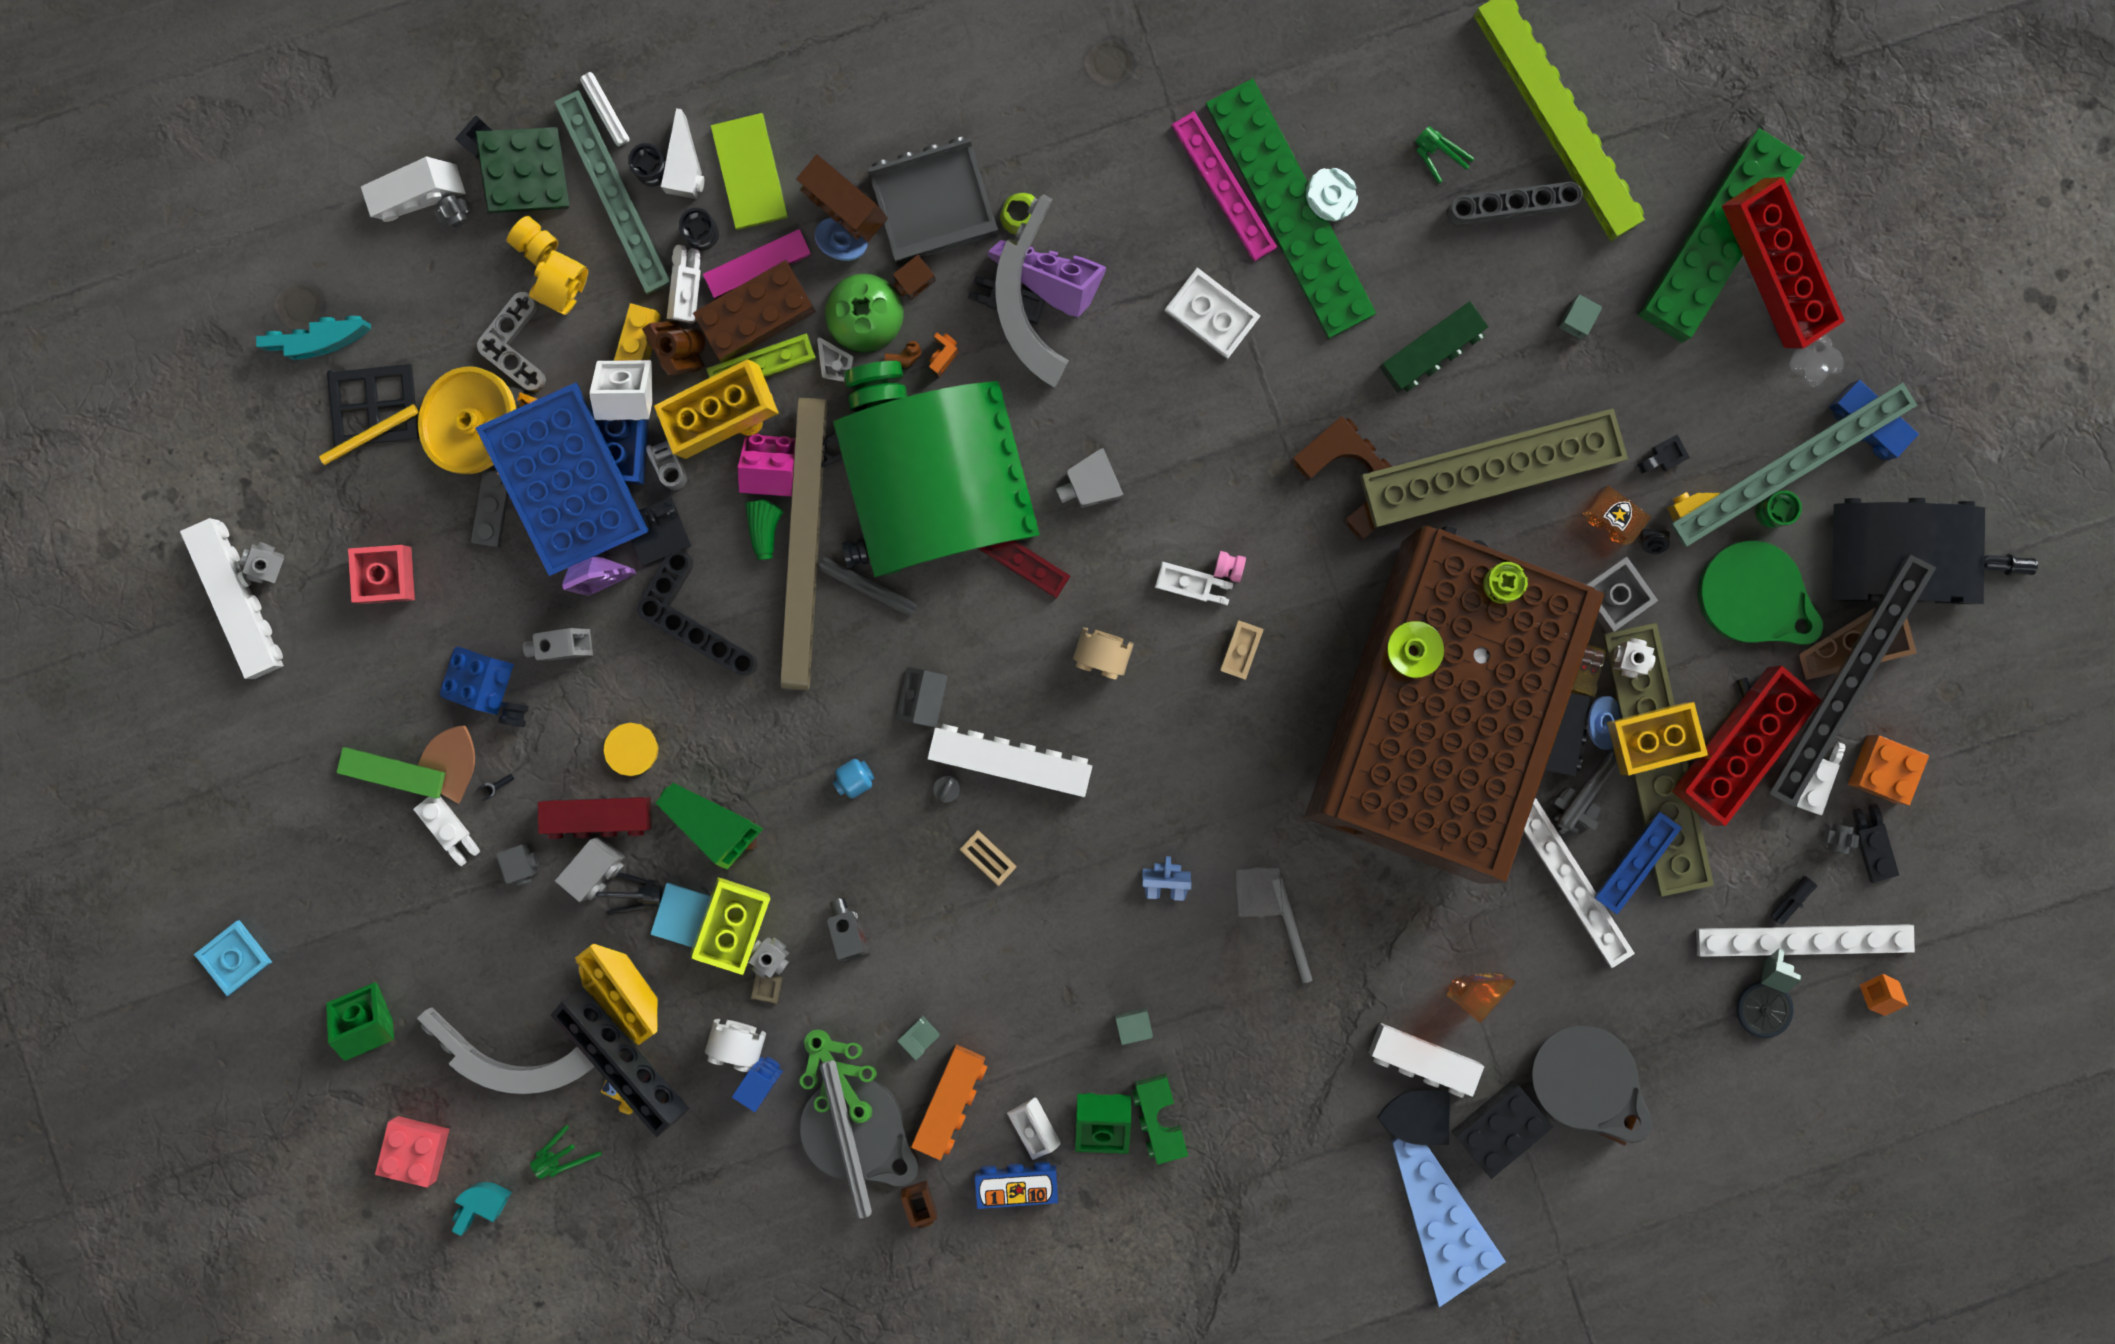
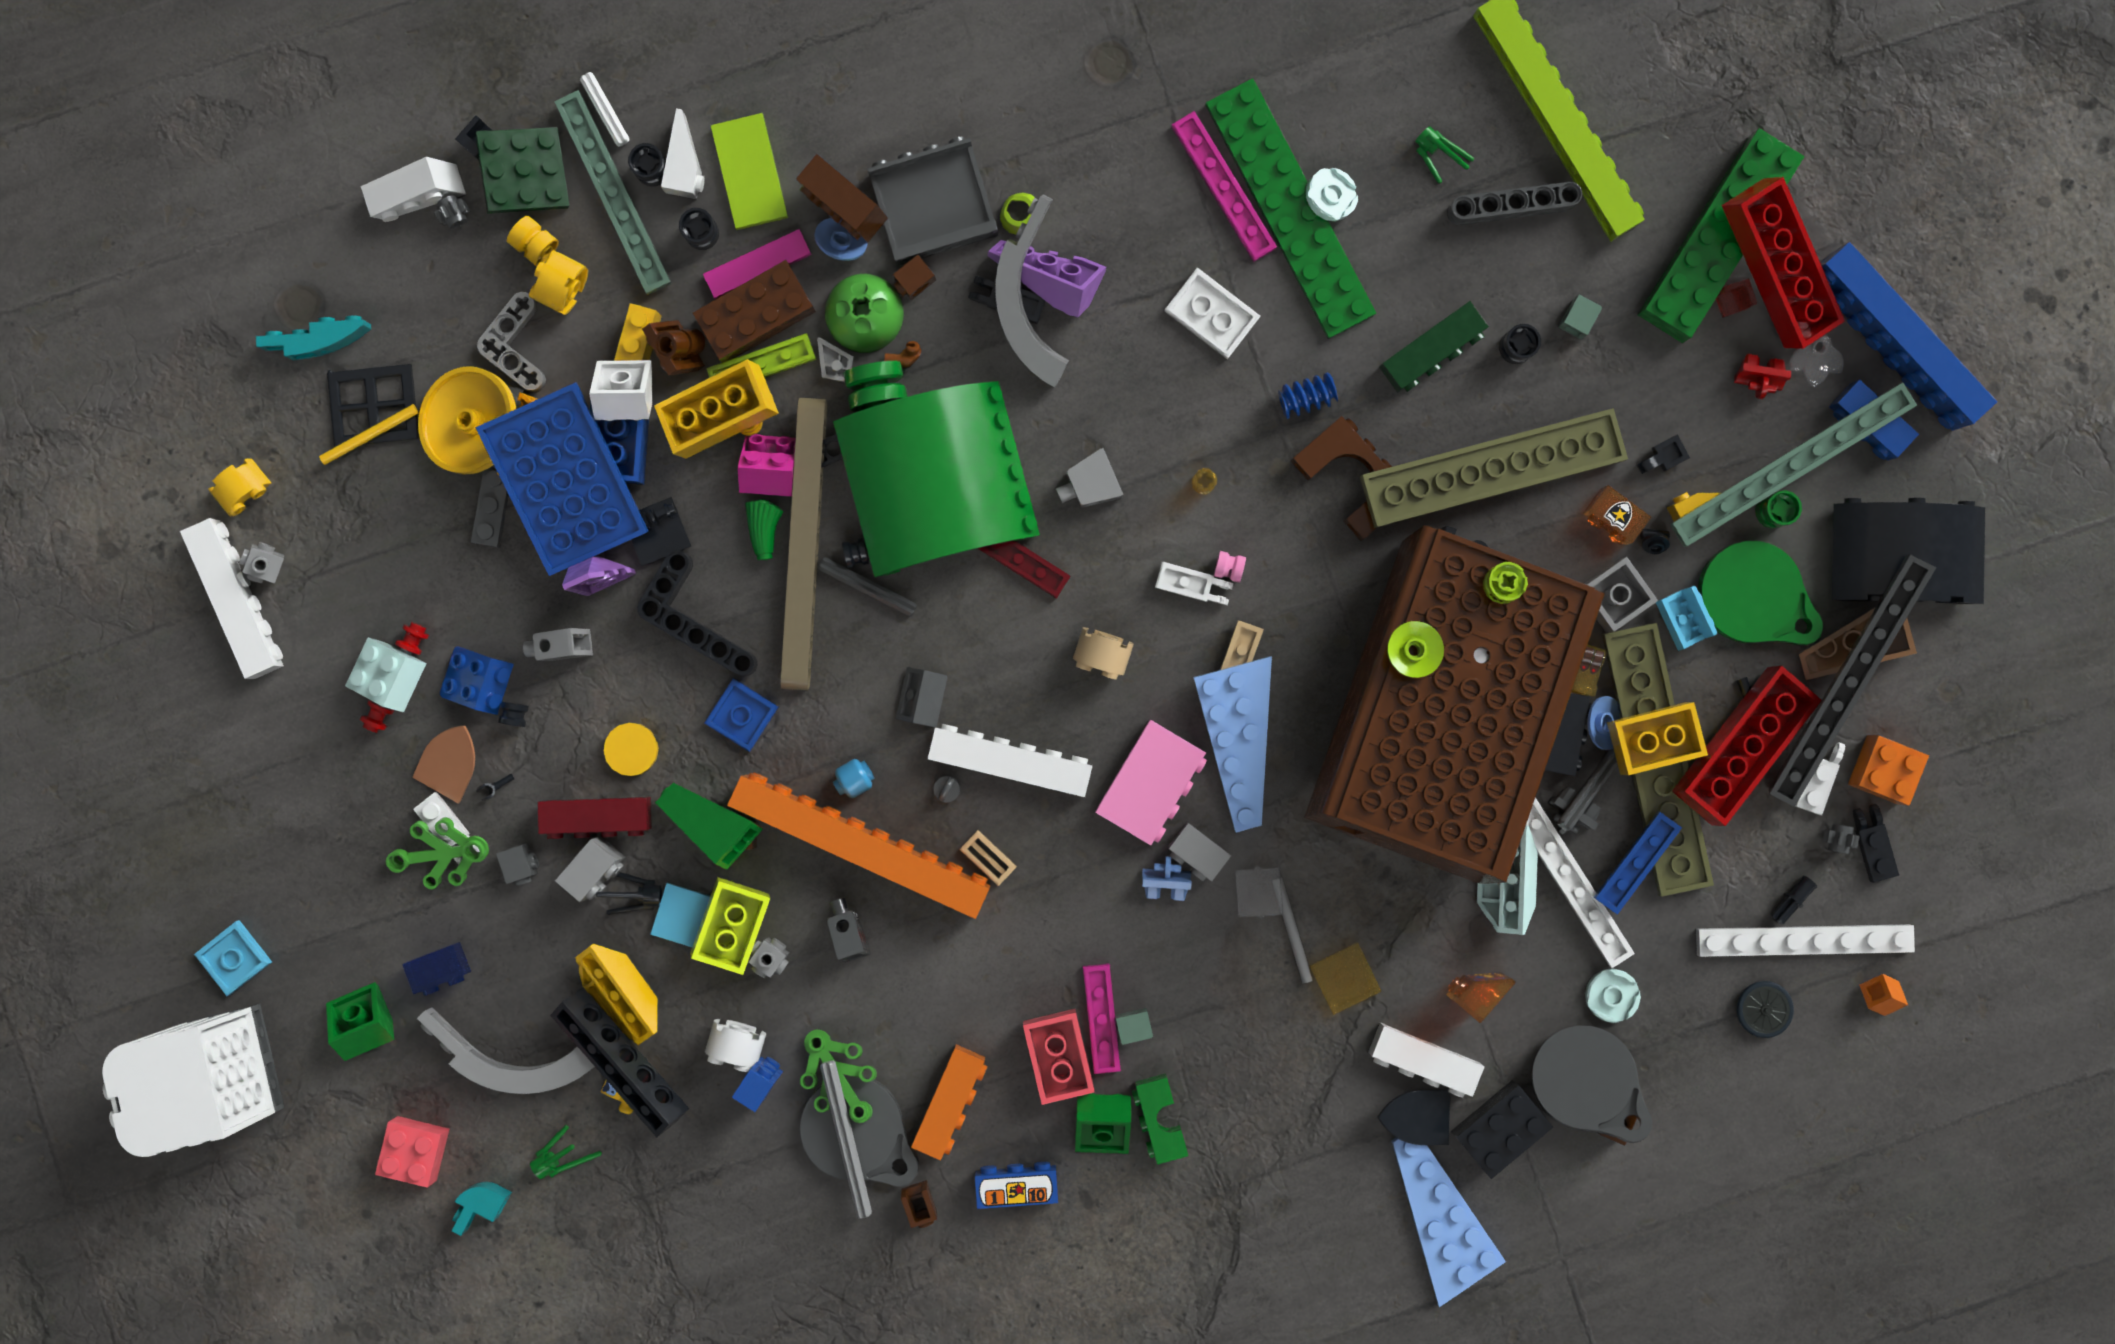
(192, 1082): none -> white piece
(237, 485): none -> yellow cylinder
(381, 574): coral brick -> none
(387, 675): none -> light aqua brick
(391, 772): bright green tile -> none
(437, 968): none -> clear blue brick
(442, 852): none -> bright green plant
(665, 462): light grey piece -> none
(684, 285): white hinge -> none
(741, 715): none -> blue tile
(767, 988): dark tan tile -> none
(858, 844): none -> orange brick
(918, 1037): sand green panel -> none
(942, 359): orange bracket -> none
(1034, 1128): white slope -> none
(1058, 1056): none -> coral brick
(1101, 1018): none -> dark pink tile
(1151, 783): none -> bright pink panel
(1198, 487): none -> clear yellow bush
(1199, 852): none -> light grey brick
(1237, 724): none -> light blue wing
(1307, 394): none -> blue piece
(1345, 978): none -> clear yellow tile
(1513, 903): none -> light aqua wedge
(1520, 344): none -> black wheel
(1612, 995): none -> light aqua tile
(1624, 658): white brick -> none
(1686, 617): none -> medium azure bracket
(1736, 298): none -> clear red panel
(1762, 378): none -> red hips
(1778, 973): sand green panel -> none
(1905, 340): none -> blue brick
(2010, 564): black axle -> none

